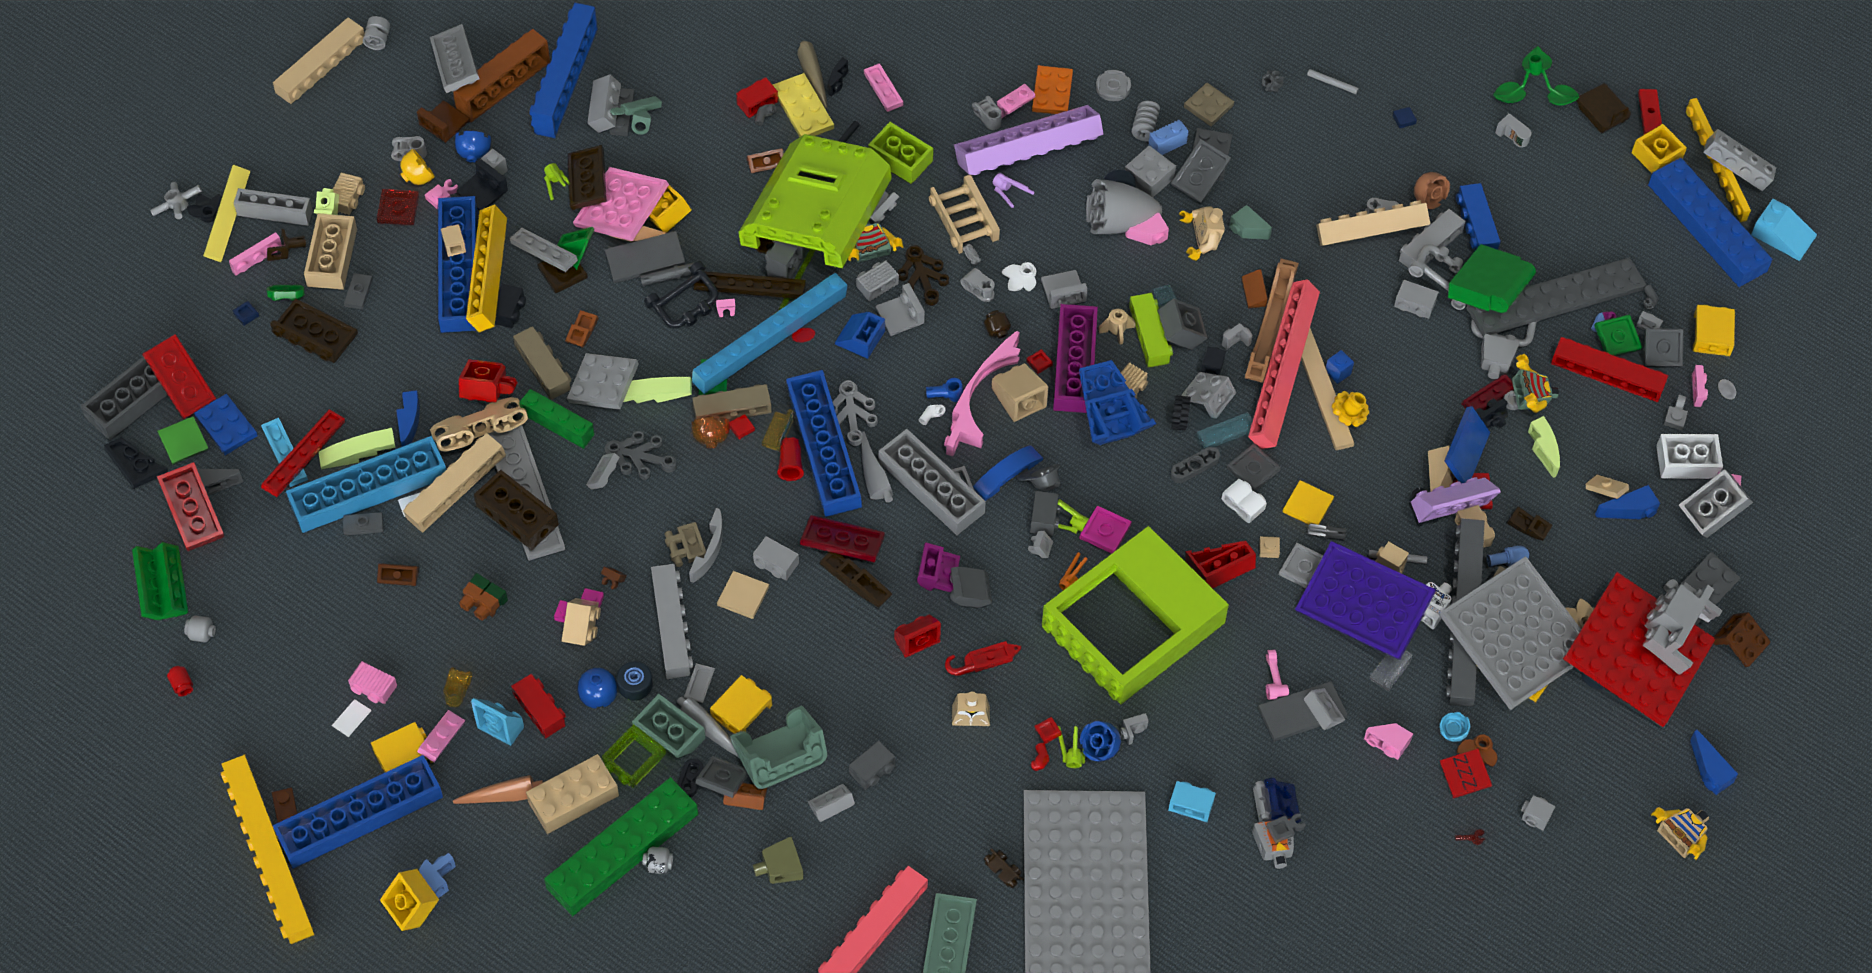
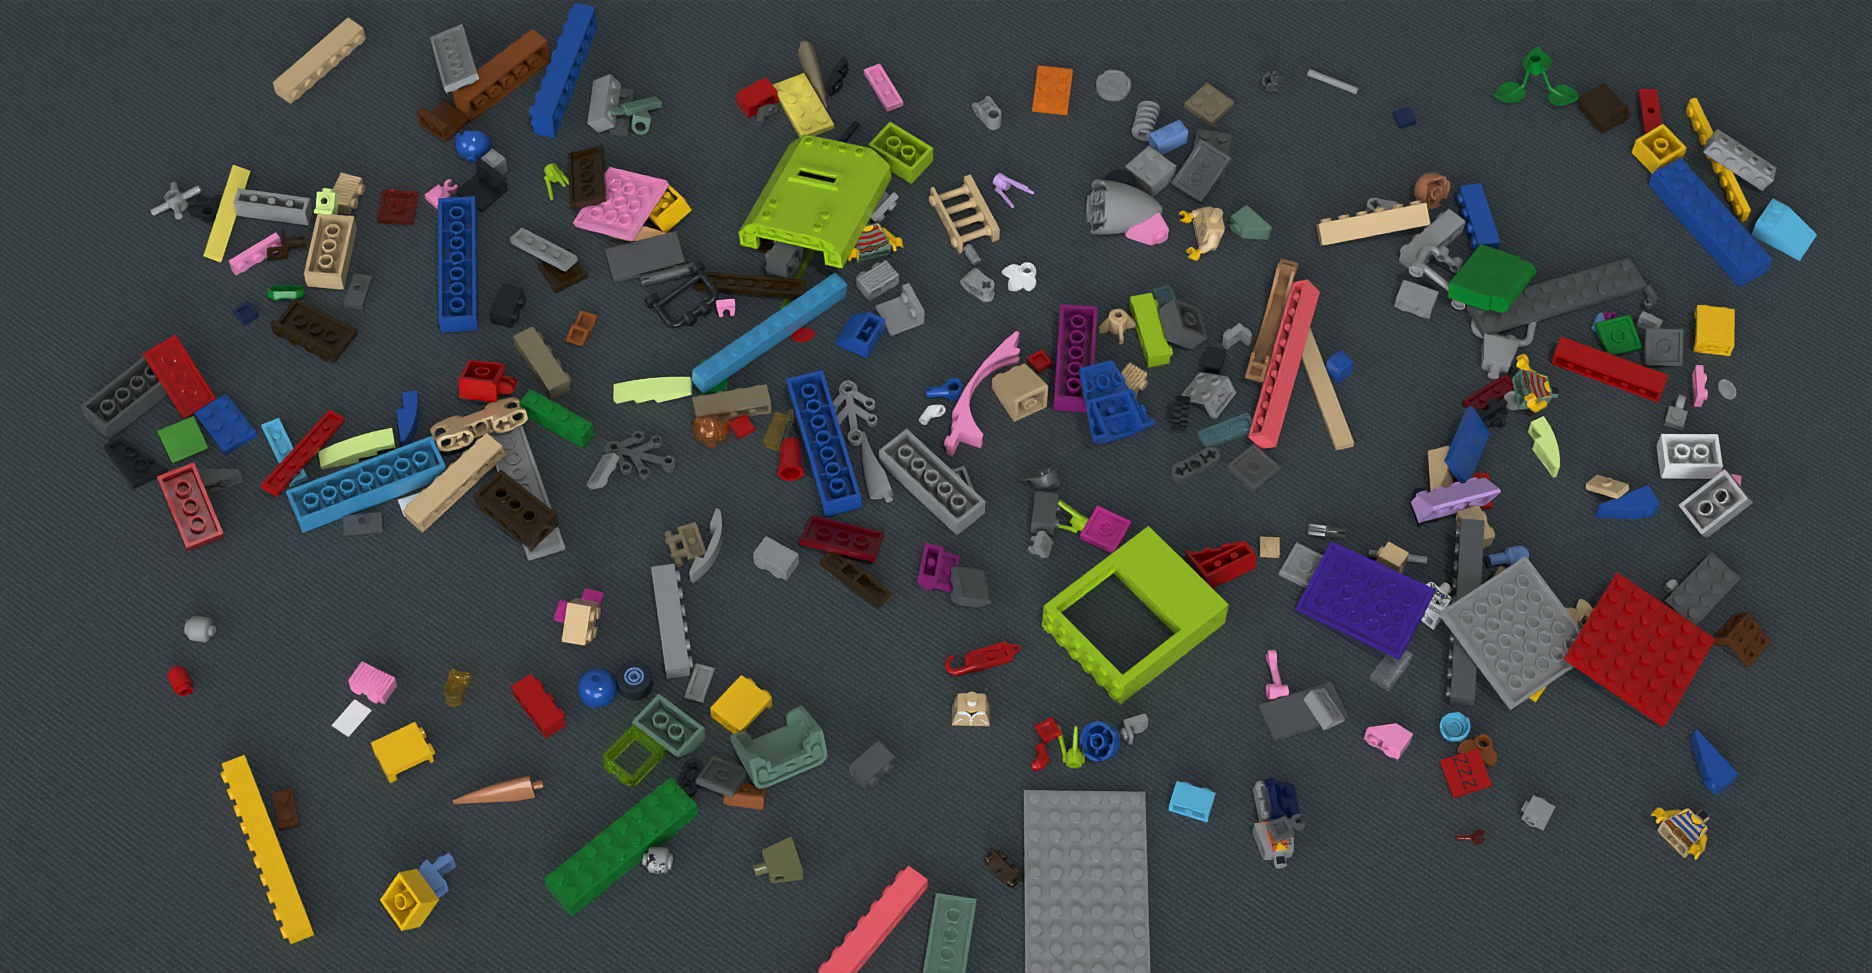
(160, 581): green slope -> none
(357, 811): blue brick -> none
(376, 33): light grey wheel -> none
(397, 574): reddish brown slope -> none
(406, 144): light grey piece -> none
(415, 169): yellow cylinder -> none
(441, 736): bright pink plate -> none
(453, 240): tan brick -> none
(484, 596): dark orange hips -> none
(486, 268): yellow brick -> none
(497, 720): medium azure slope -> none
(572, 793): tan brick -> none
(577, 243): green slope -> none
(602, 381): light grey plate -> none
(613, 575): reddish brown tile -> none
(712, 728): light grey piece -> none
(743, 595): tan tile -> none
(764, 160): dark orange slope -> none
(831, 802): light grey slope -> none
(918, 635): red slope -> none
(922, 273): dark brown plant -> none
(997, 324): dark brown head -> none
(1005, 470): blue slope -> none
(1015, 100): bright pink bracket -> none
(1028, 140): lavender brick -> none
(1064, 289): light grey bracket -> none
(1068, 578): orange plant -> none
(1244, 500): white brick -> none
(1254, 289): dark orange slope -> none
(1308, 503): yellow tile -> none
(1351, 408): yellow plant -> none
(1514, 130): light grey leg -> none
(1529, 525): dark brown slope -> none
(1677, 613): light grey piece -> none

